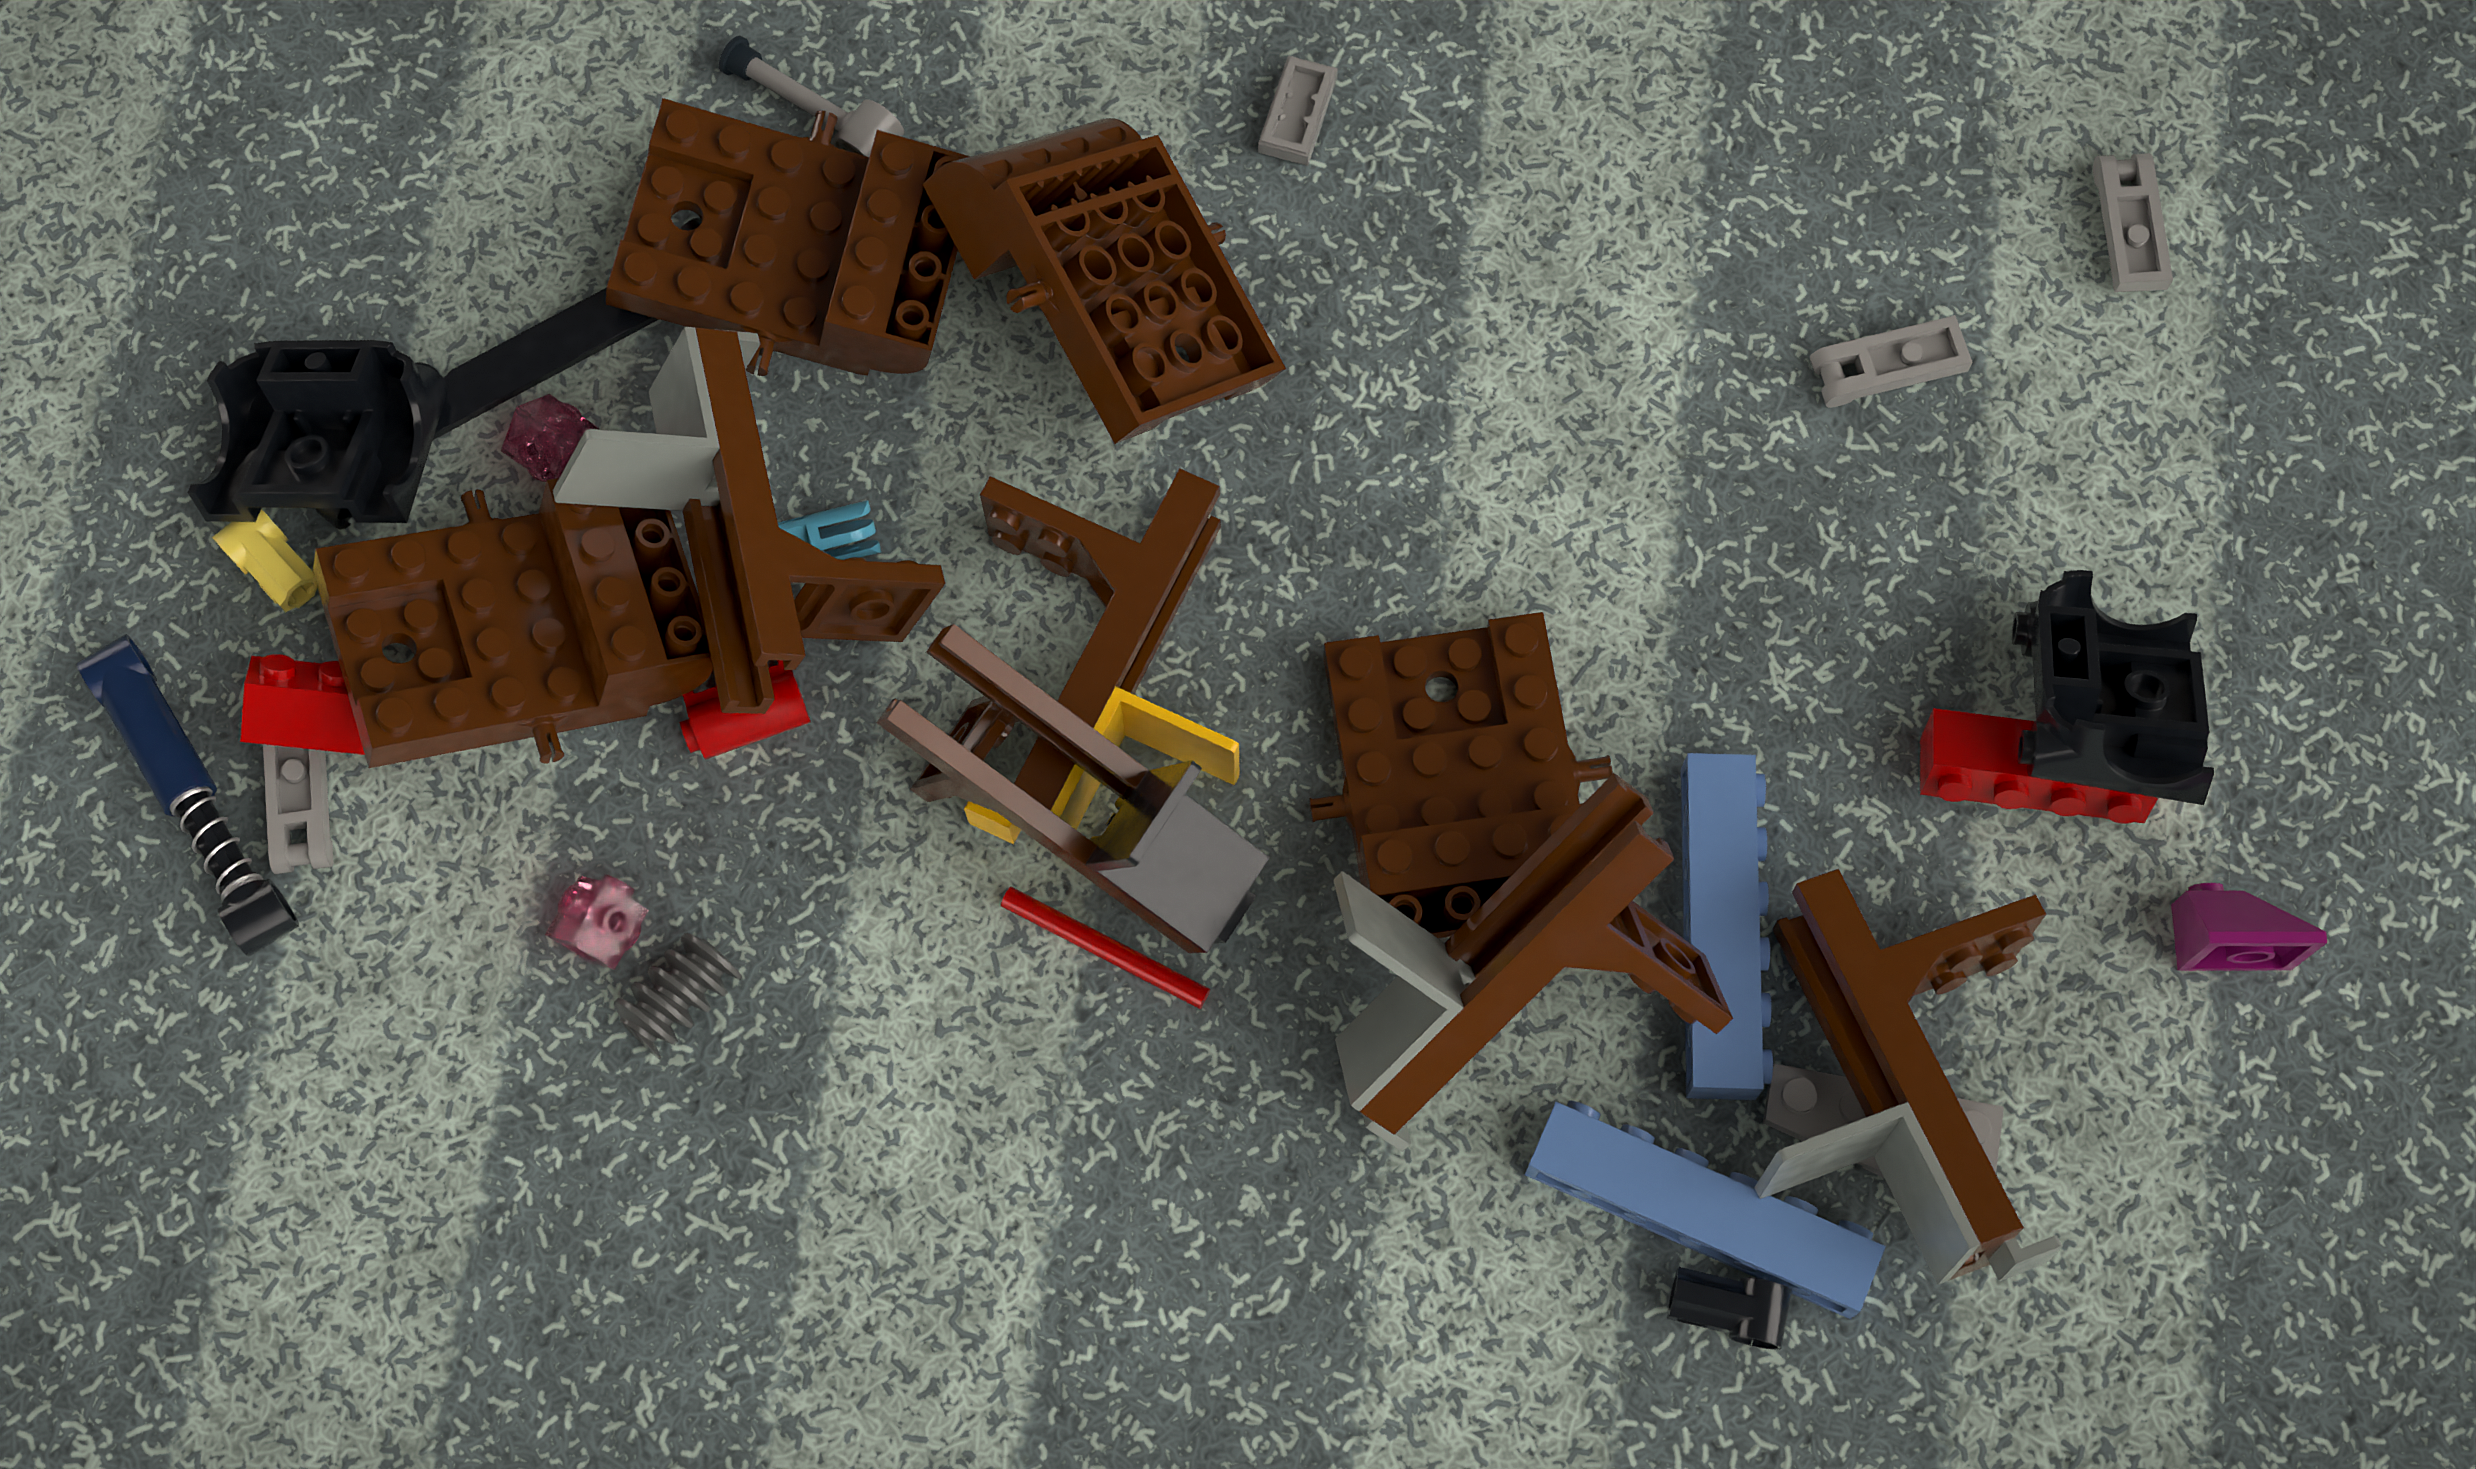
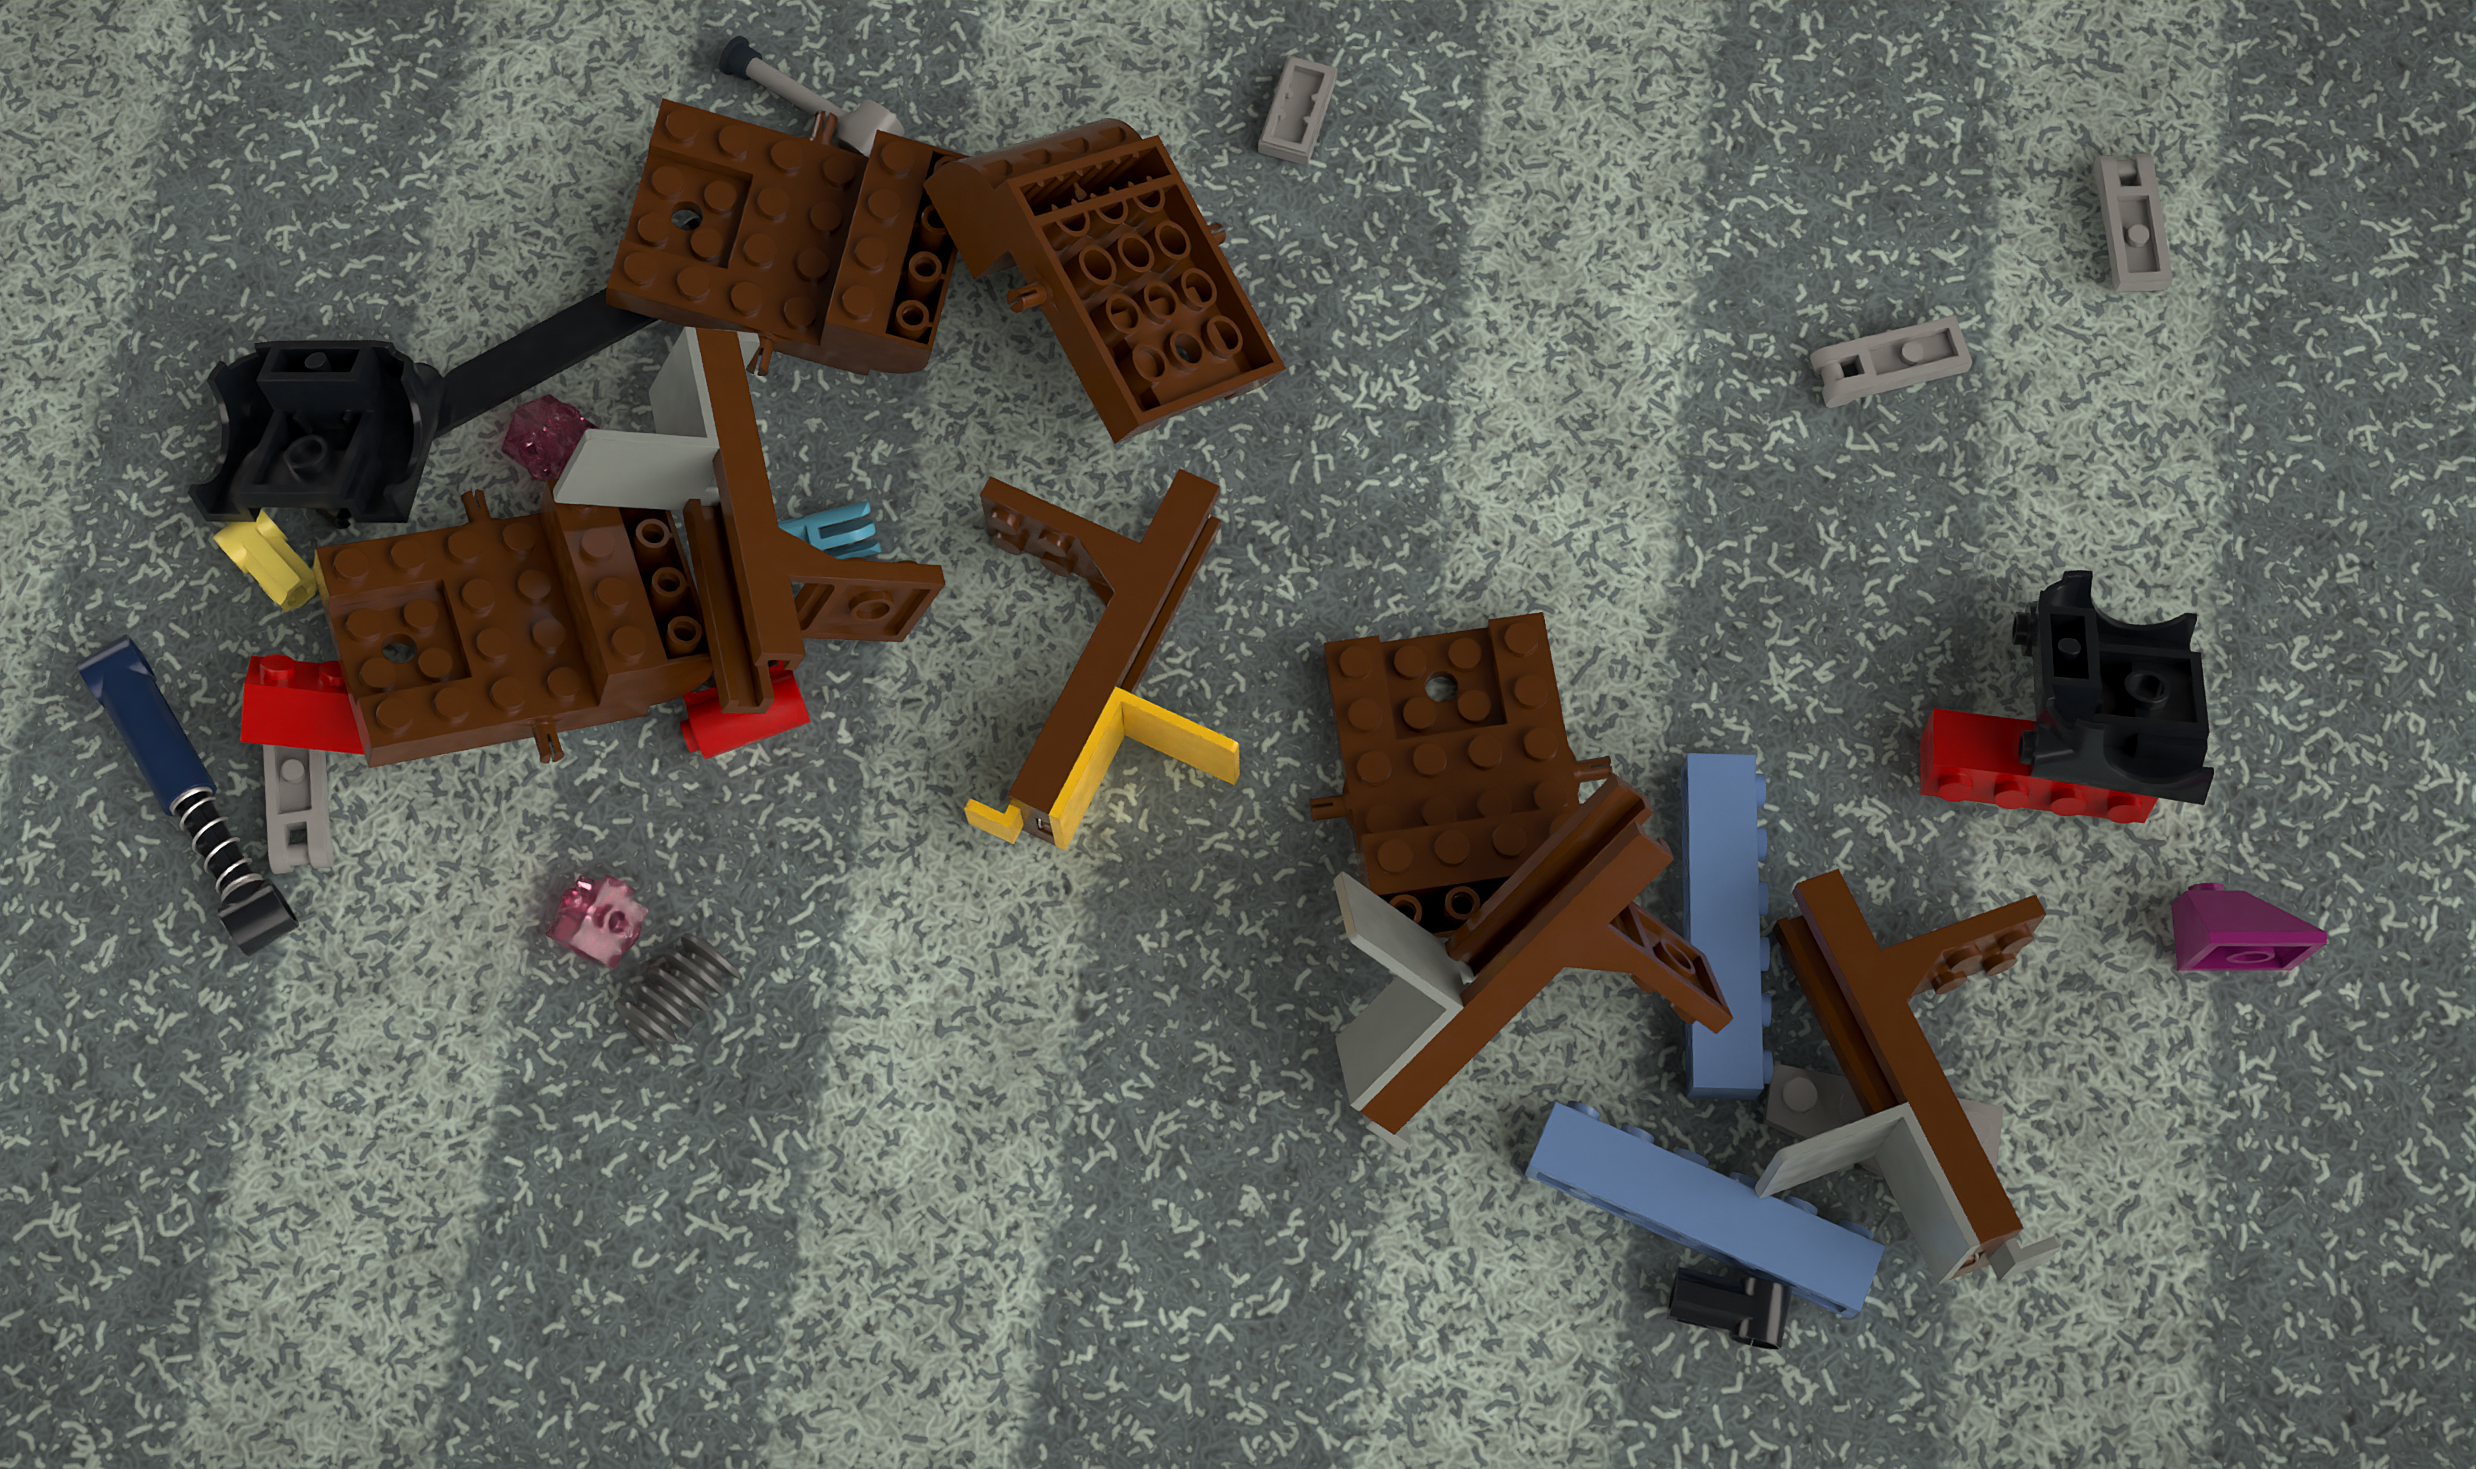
(1105, 947): red bar -> none
(1159, 850): piece -> none

